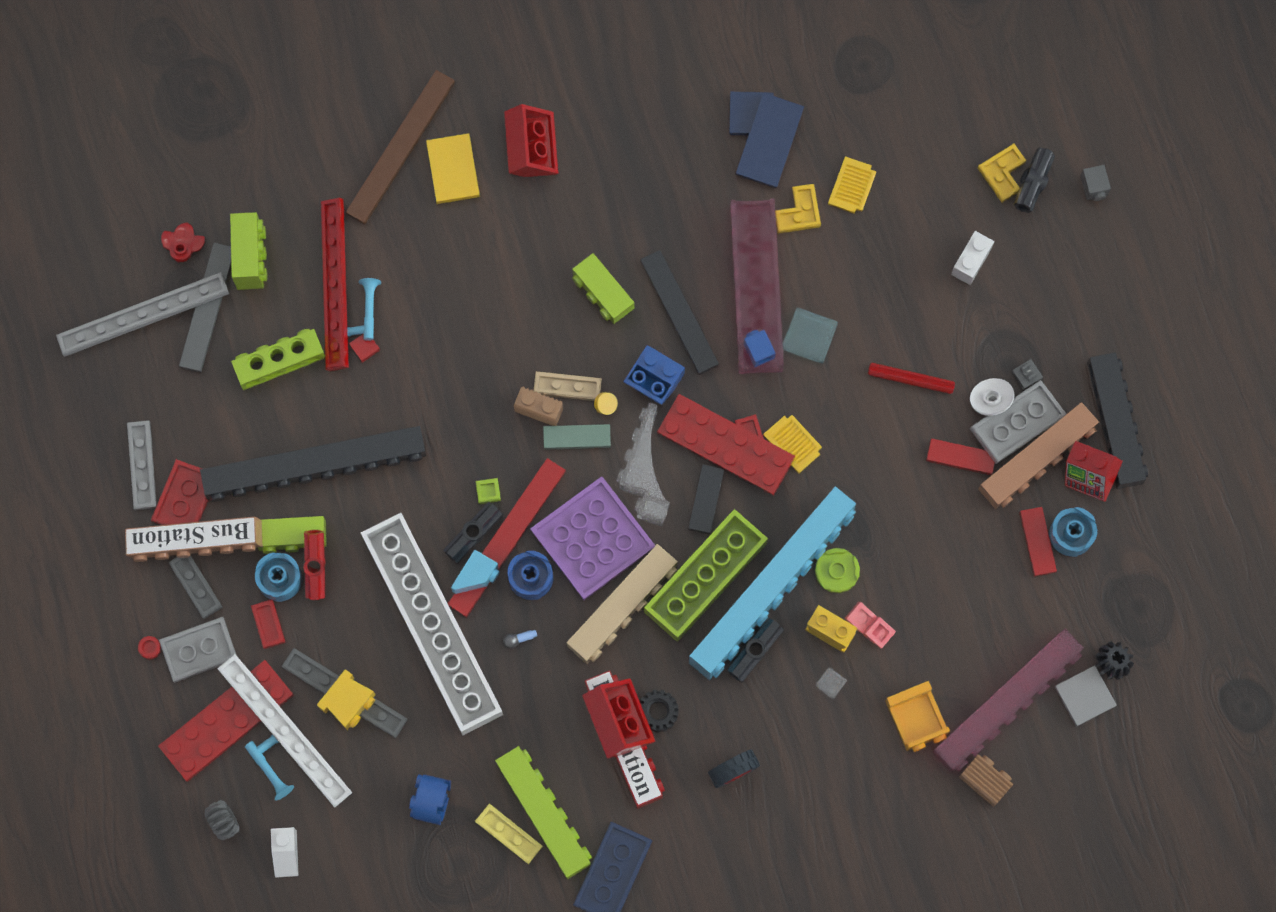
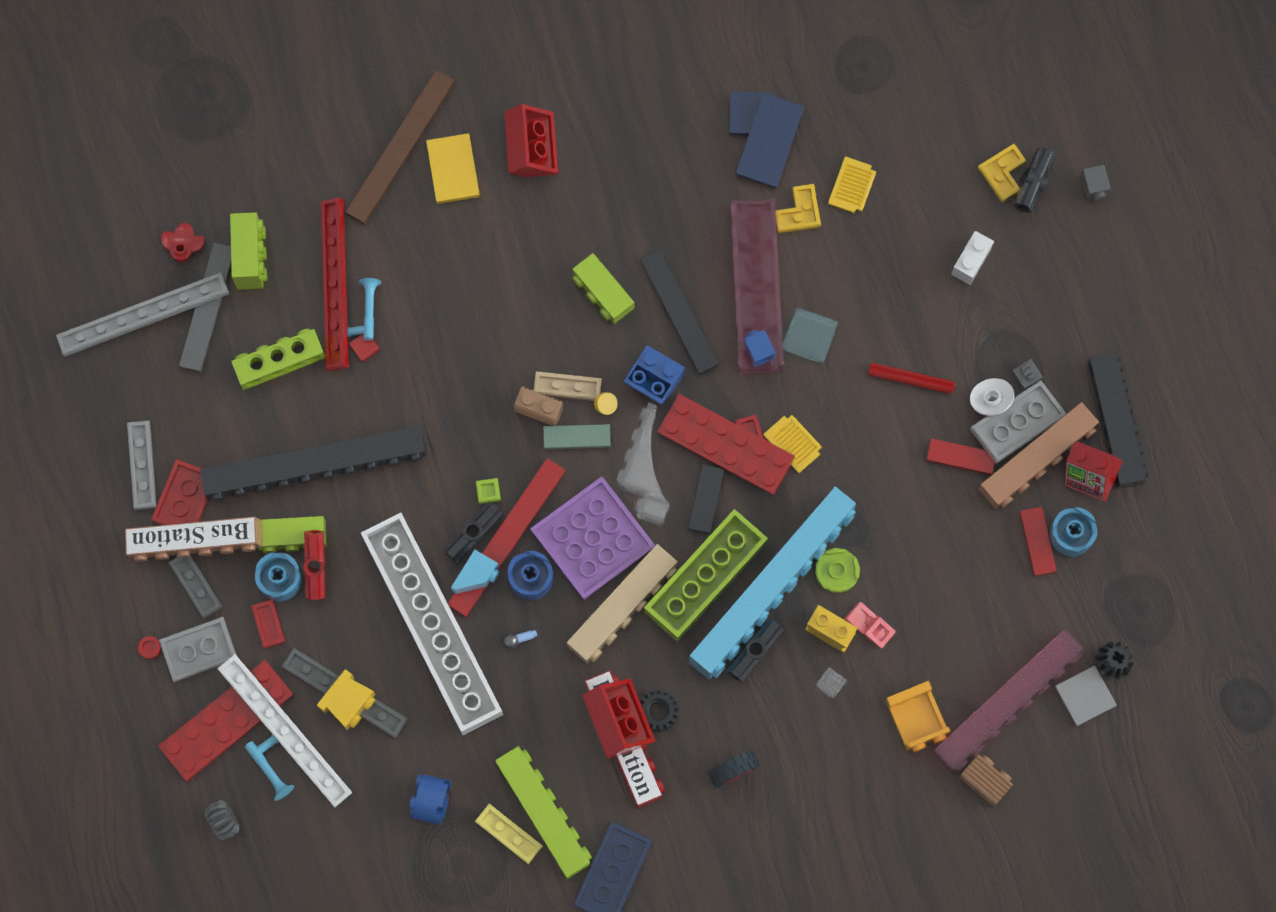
(284, 852): white slope -> none

